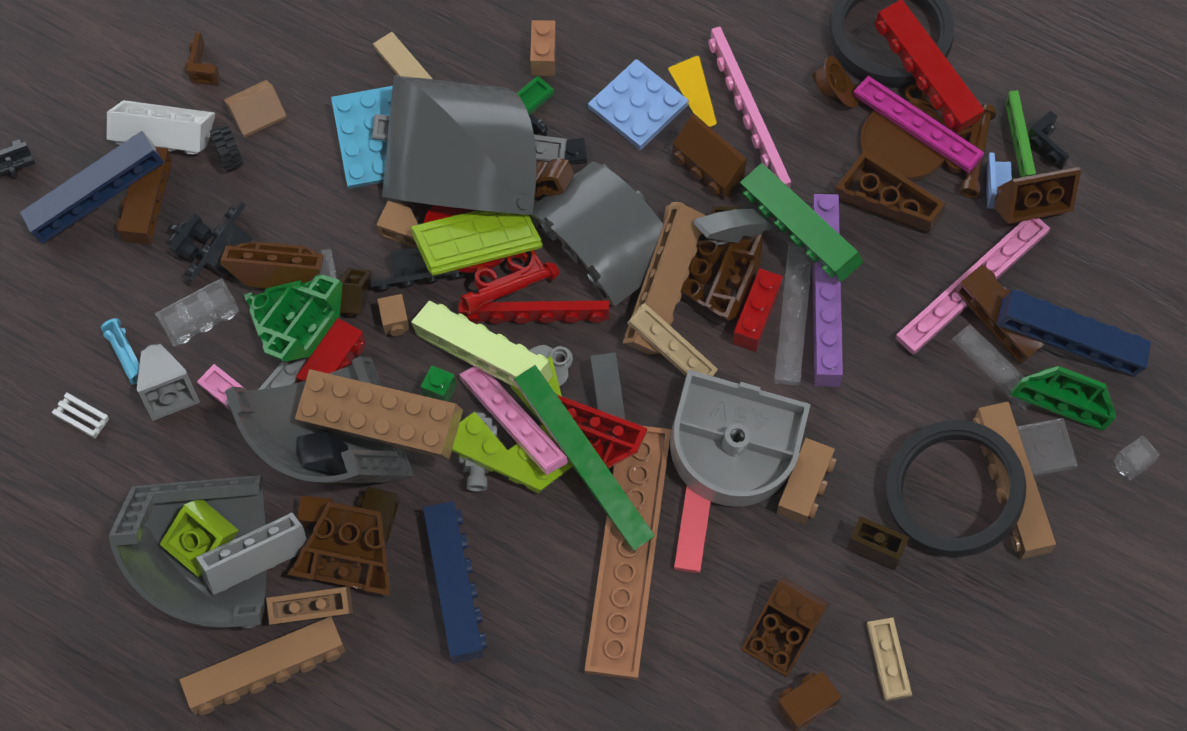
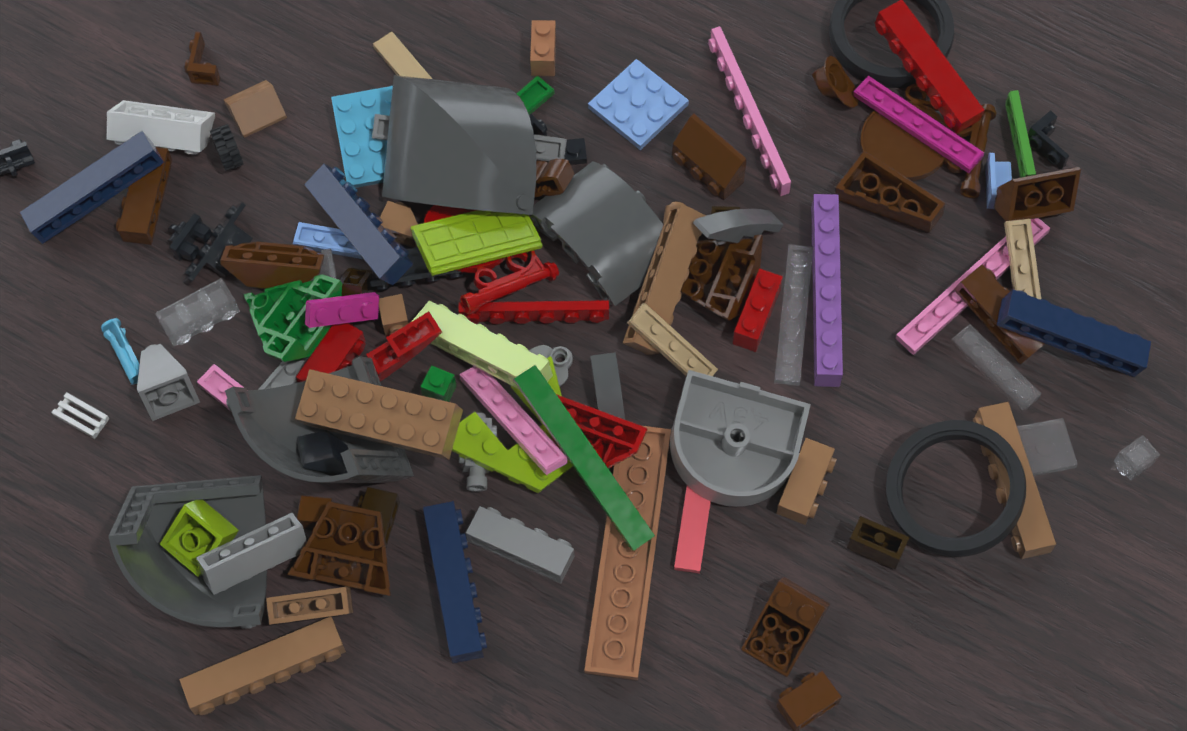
(324, 238): none -> light blue tile
(341, 309): none -> dark pink plate
(359, 224): none -> dark blue brick
(404, 345): none -> red slope
(520, 544): none -> light grey brick
(692, 84): yellow sticker -> none
(801, 222): green brick -> none
(889, 659): tan tile -> none
(1022, 257): none -> tan tile
(1068, 395): green wedge -> none

